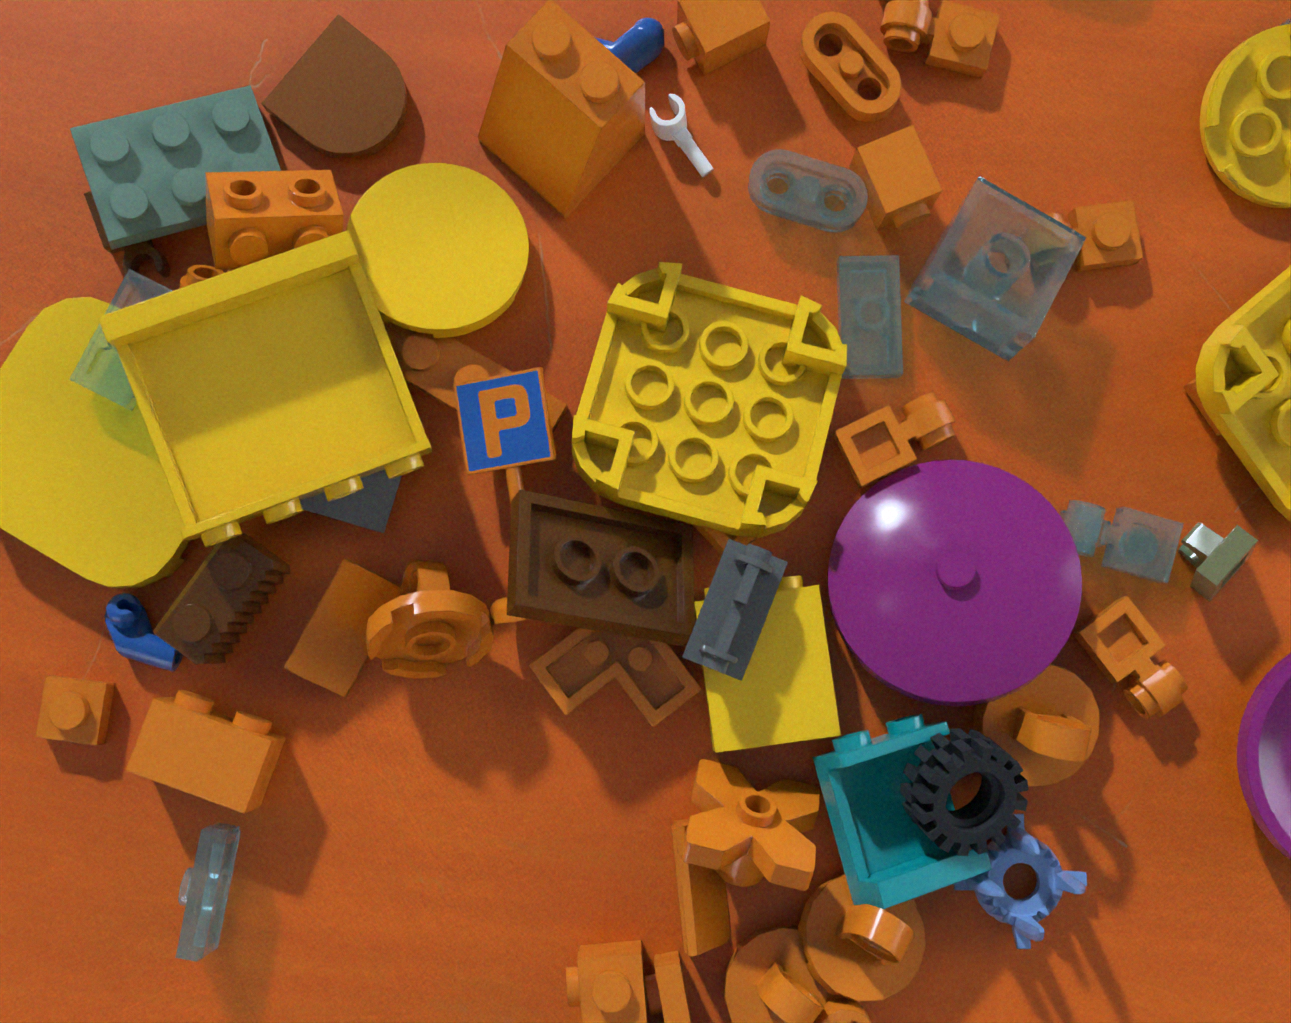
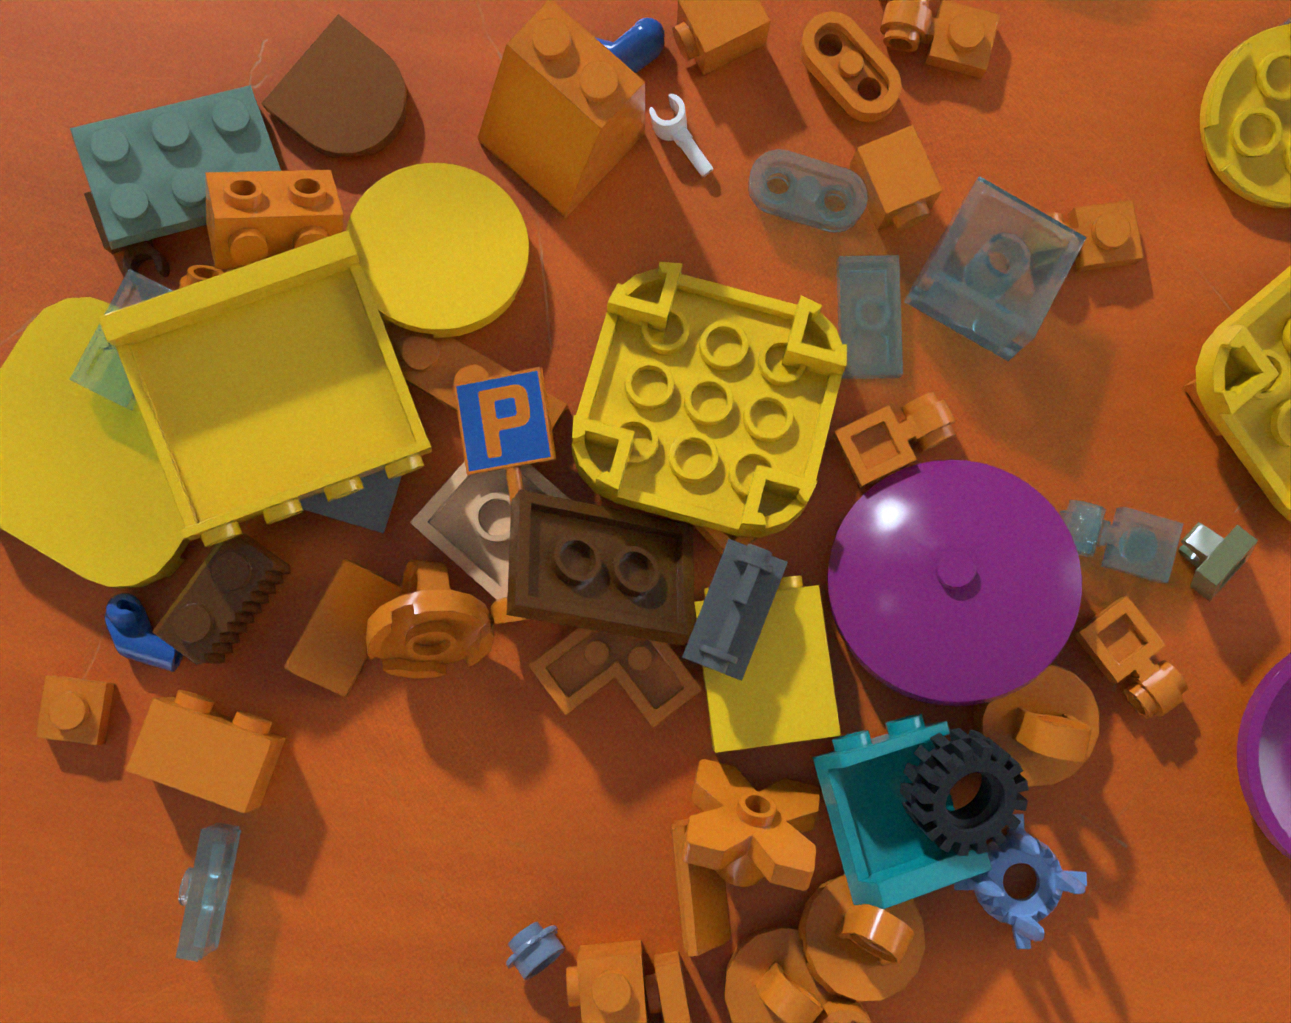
(472, 522): none -> light nougat plate
(534, 949): none -> sand blue plate

